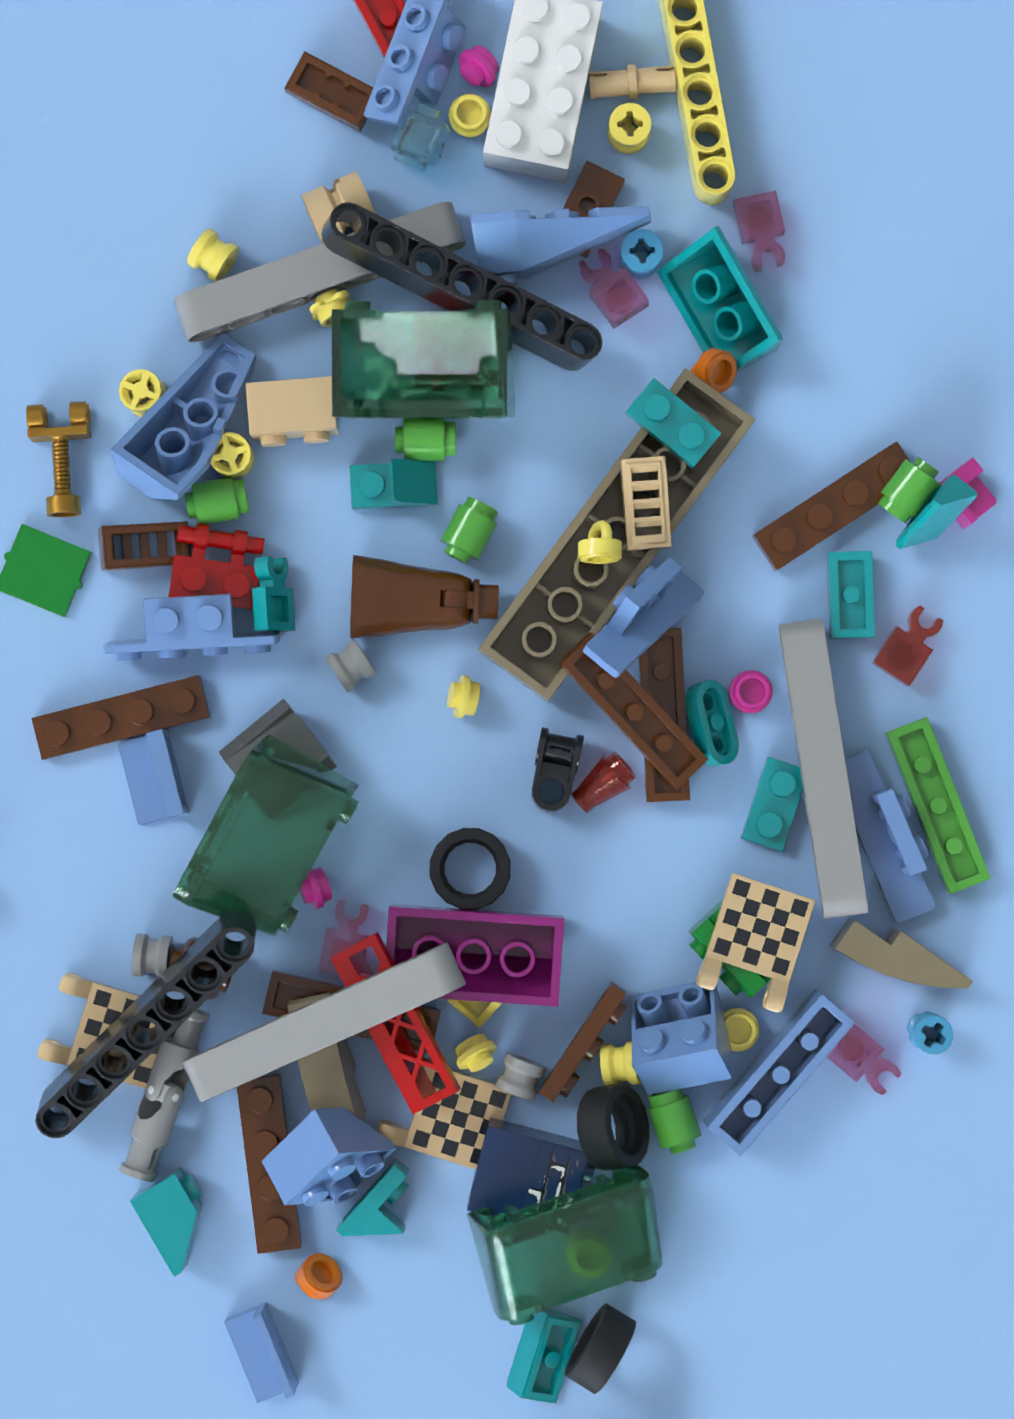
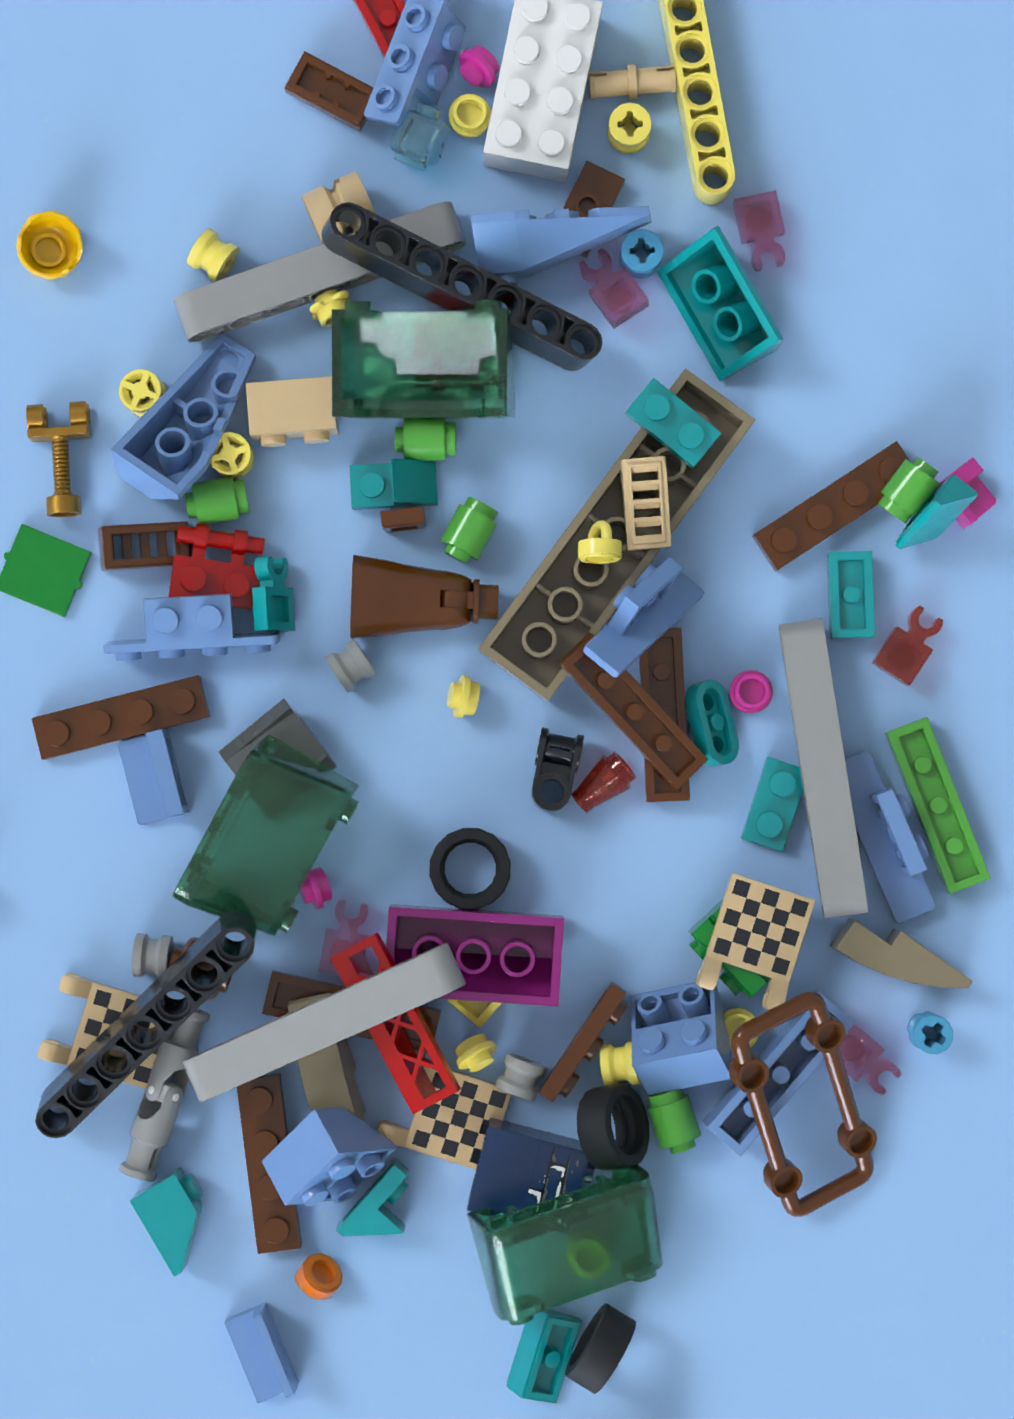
(49, 245): none -> yellow hair
(403, 519): none -> reddish brown tile
(716, 369): orange tile -> none
(751, 1075): none -> reddish brown bar

